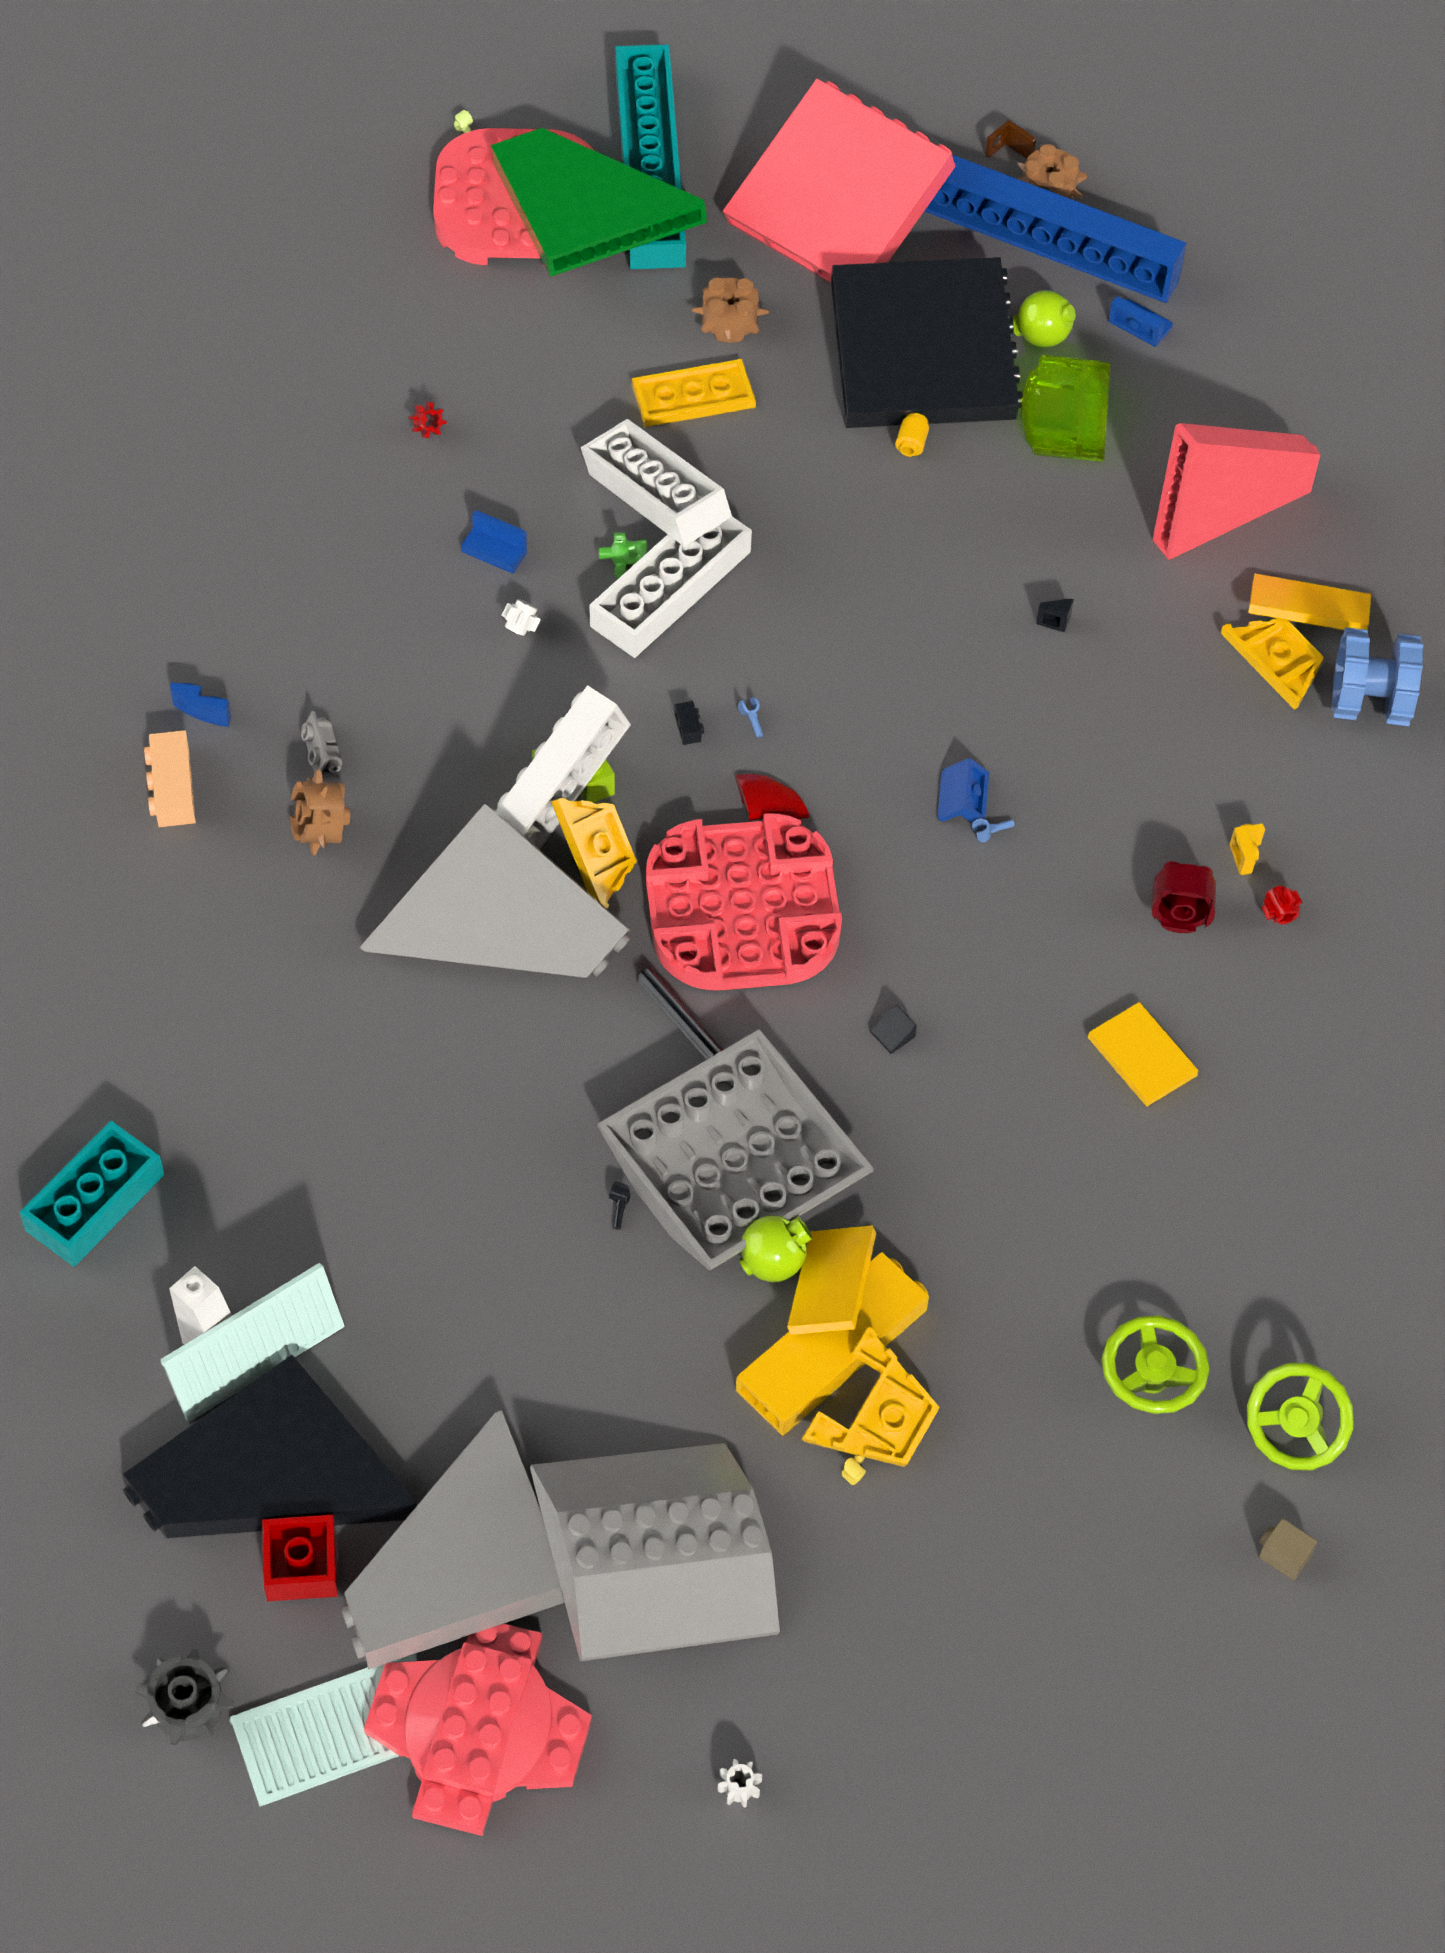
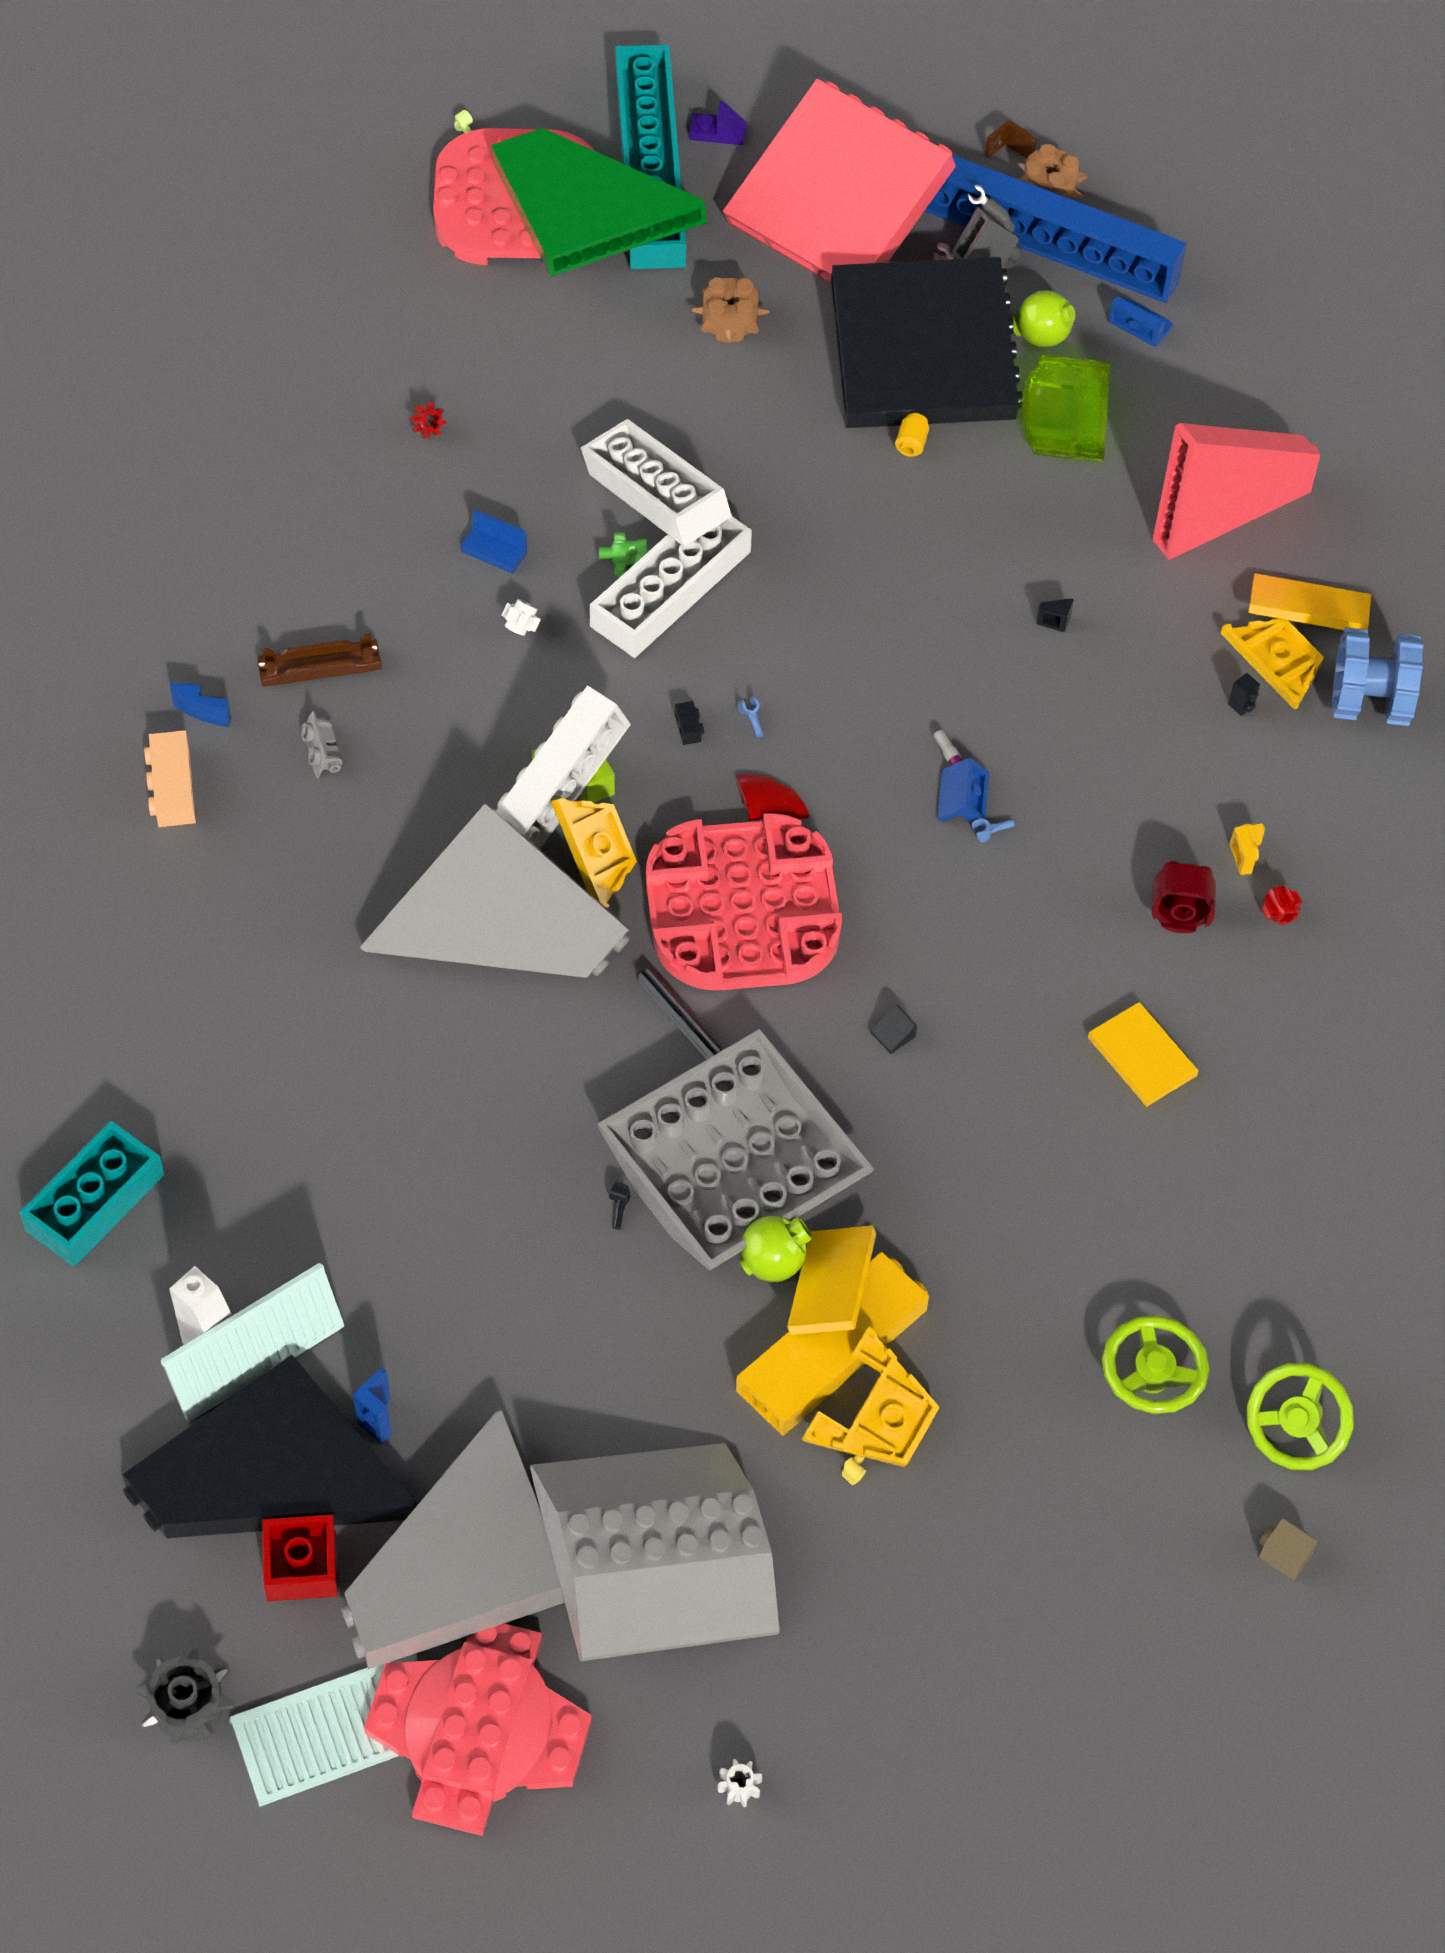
(319, 661): none -> reddish brown piece
(319, 812): medium nougat brick -> none
(371, 1406): none -> blue panel
(693, 392): yellow tile -> none
(721, 128): none -> dark purple slope
(950, 752): none -> light grey piece
(986, 234): none -> dark grey torso
(1244, 694): none -> black piece

